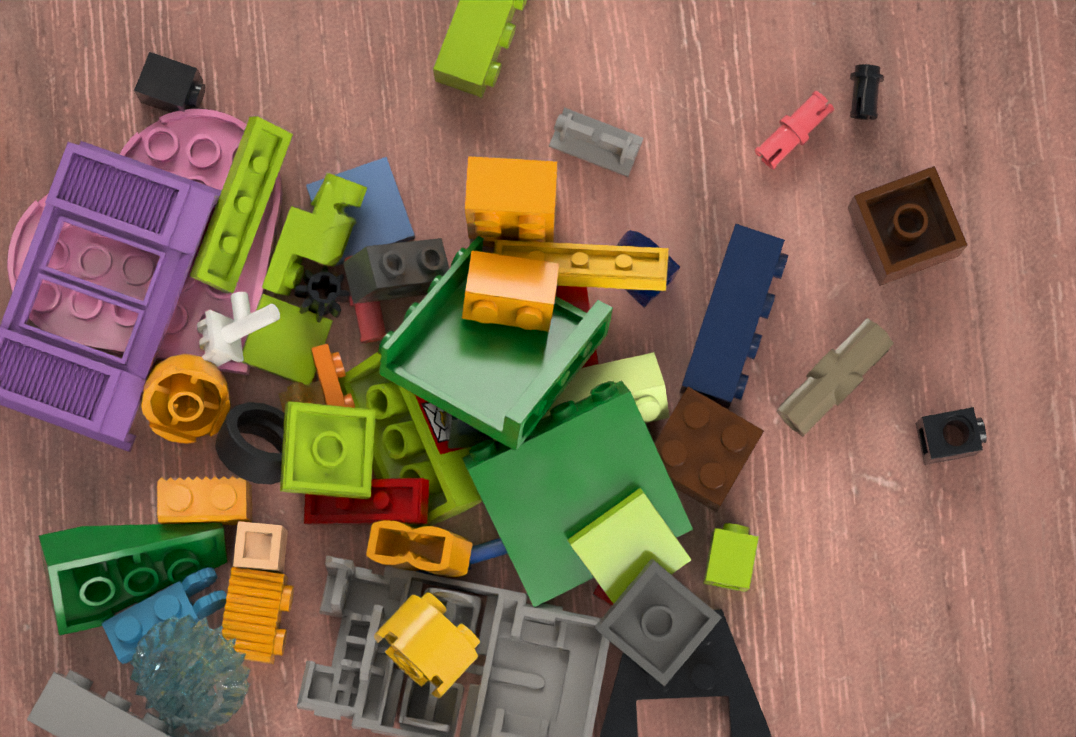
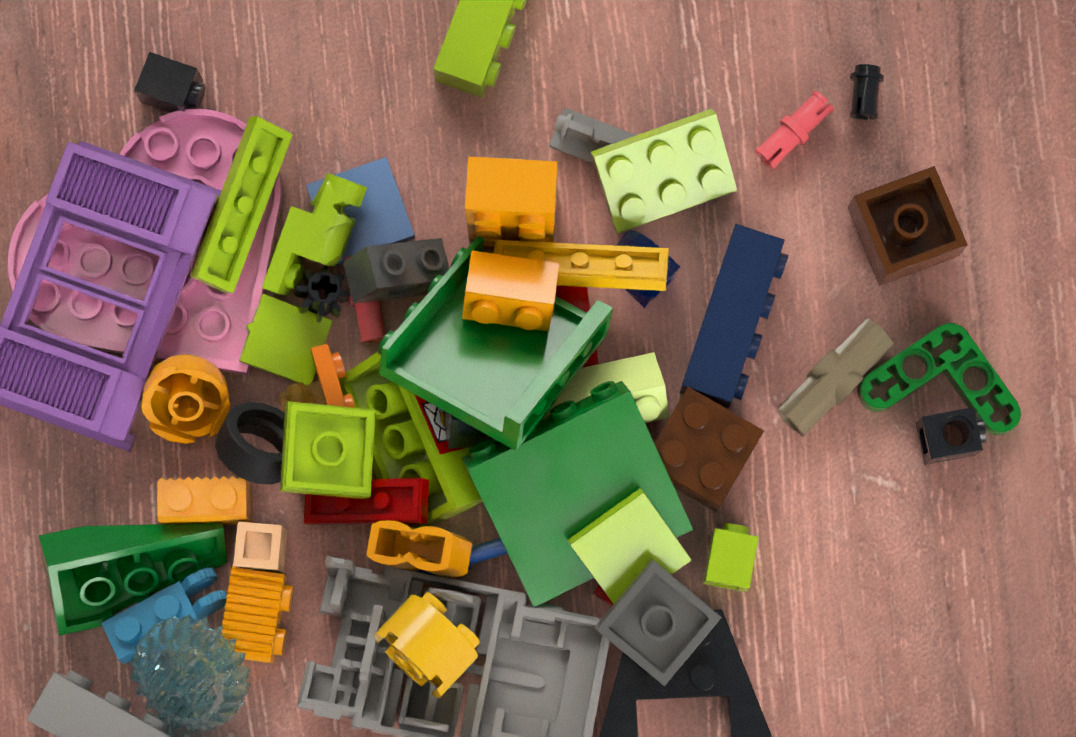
(223, 335): white arm -> none
(664, 170): none -> plate
(953, 367): none -> green beam

